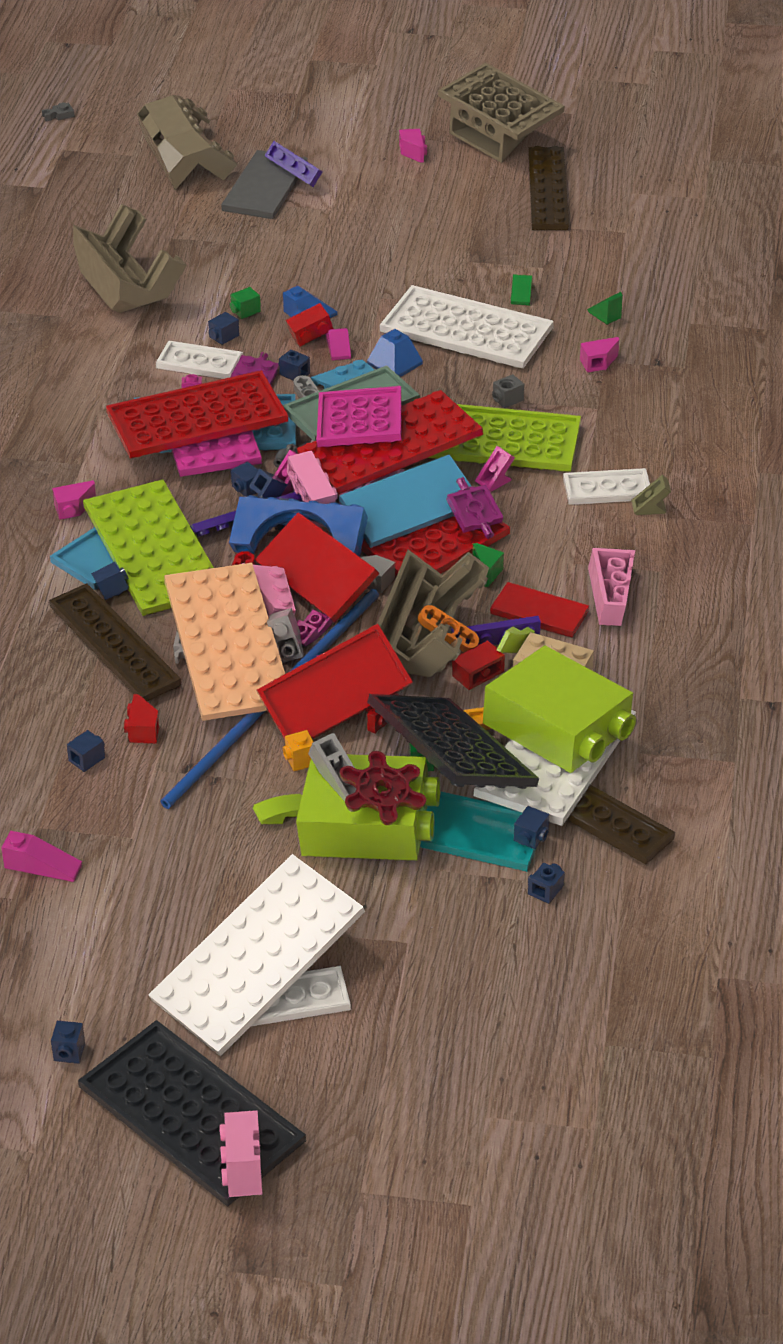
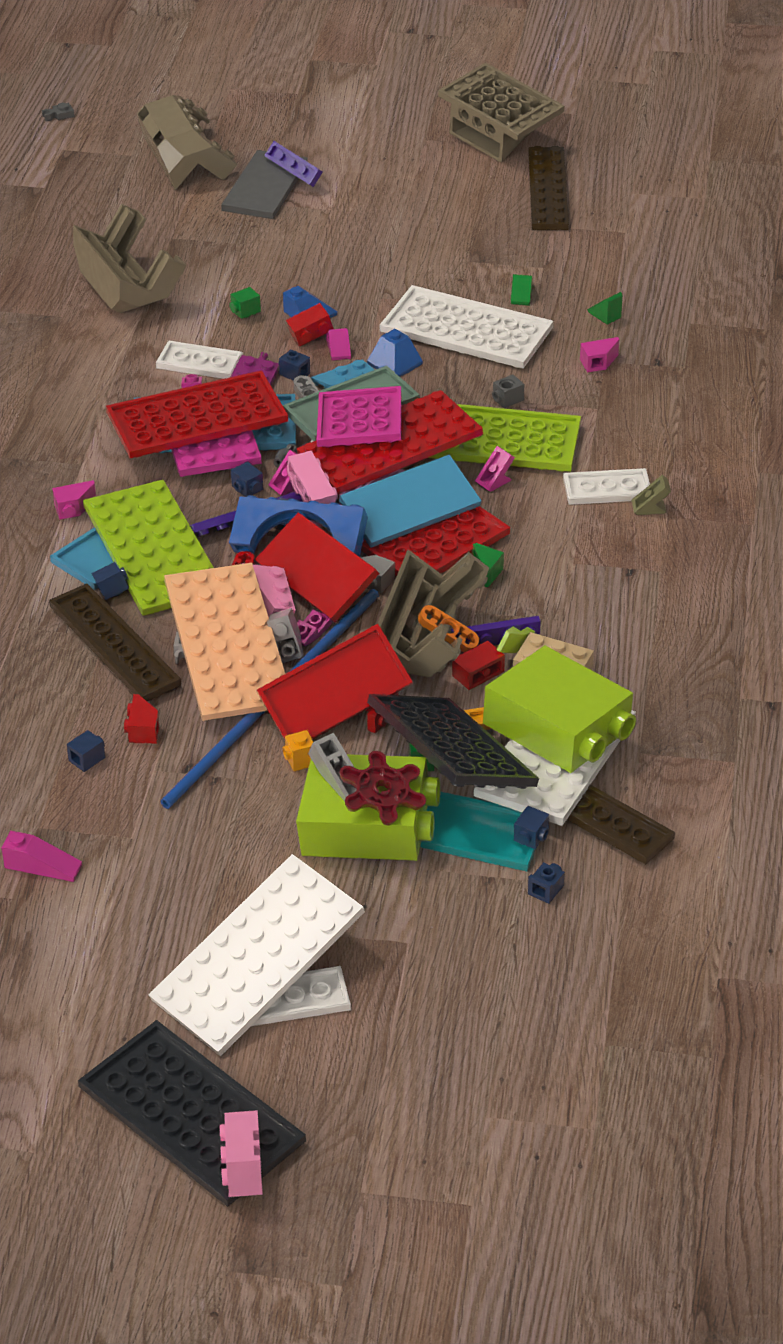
(68, 1042): dark blue brick -> none
(223, 328): dark blue brick -> none
(267, 485): dark blue brick -> none
(277, 808): lime slope -> none
(412, 144): dark pink slope -> none
(474, 508): magenta plate -> none
(555, 612): red tile -> none
(610, 582): bright pink wedge -> none

